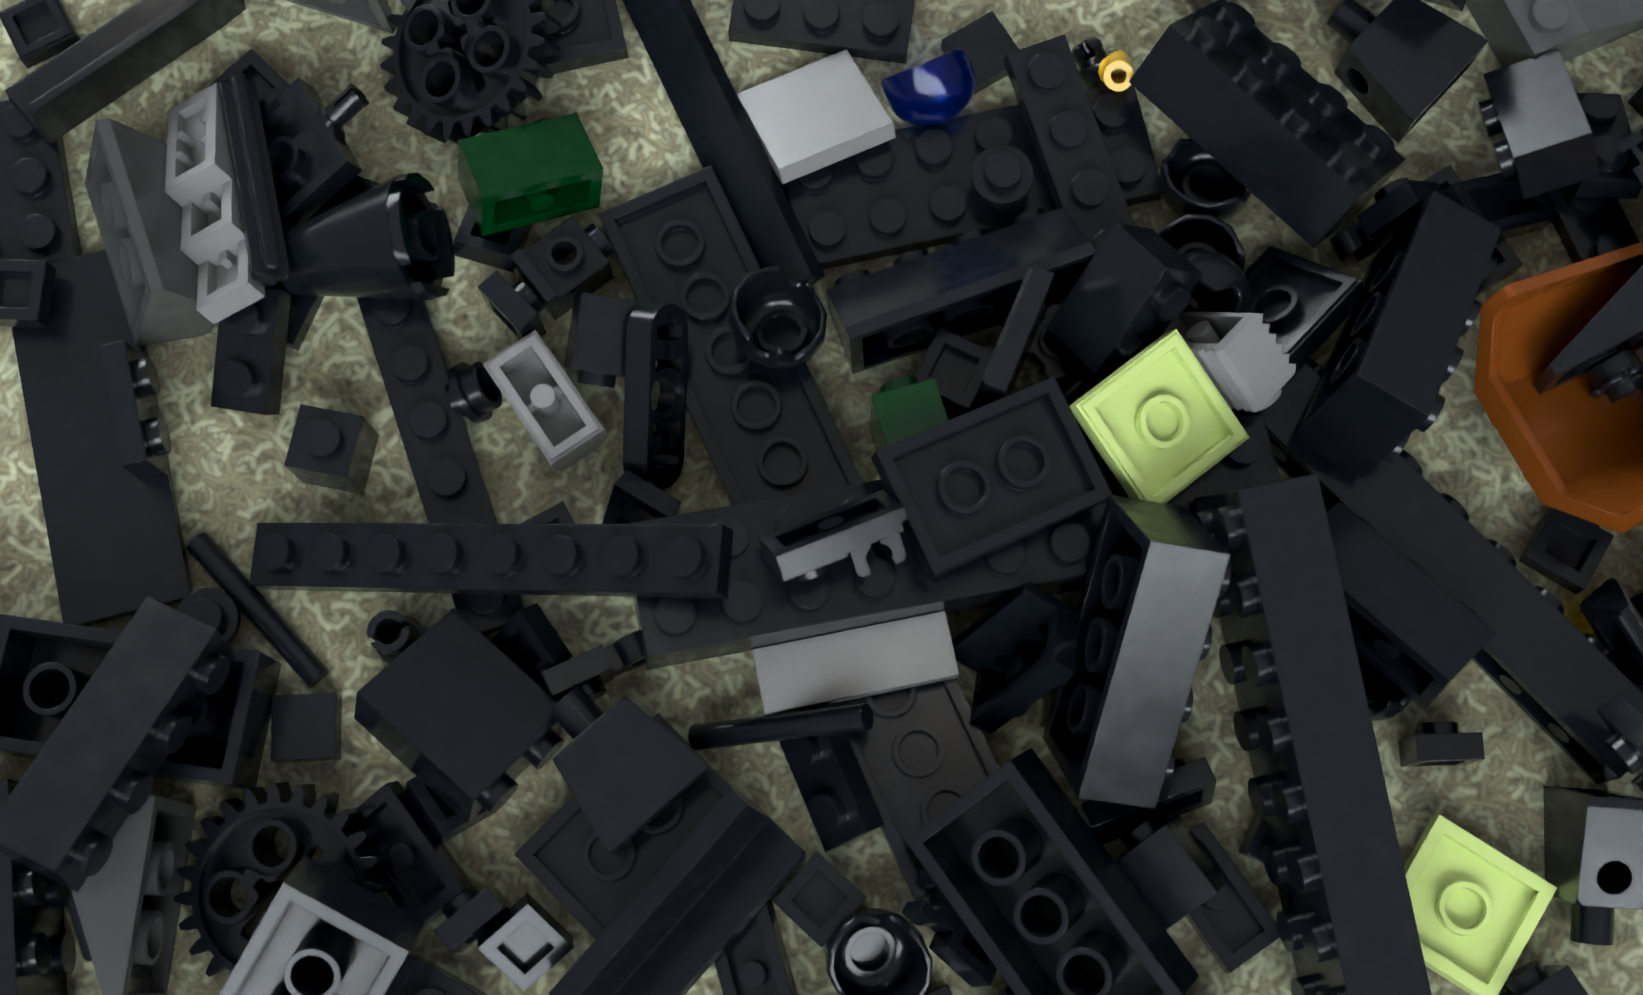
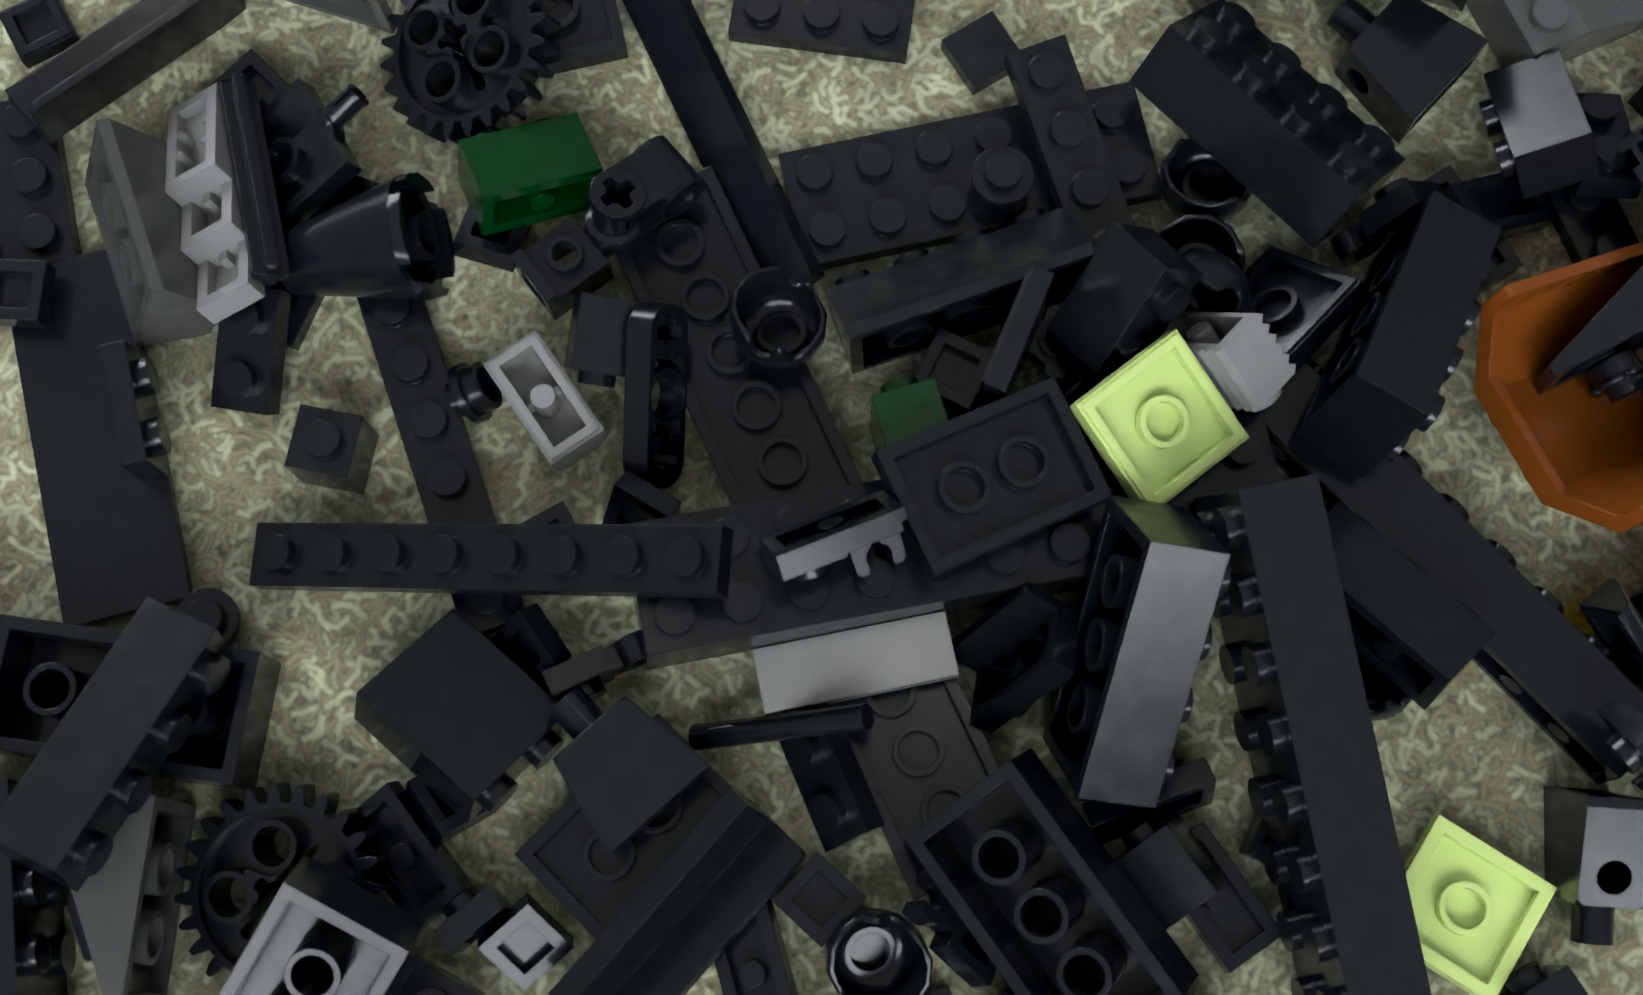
(257, 609): black bar -> none
(306, 727): black tile -> none
(385, 626): black pin -> none
(513, 305): black plate -> none
(640, 193): none -> black piece
(816, 116): light grey tile -> none
(932, 90): clear blue hair -> none
(1103, 67): arm -> none
(1441, 746): black plate -> none
(1566, 549): black plate -> none

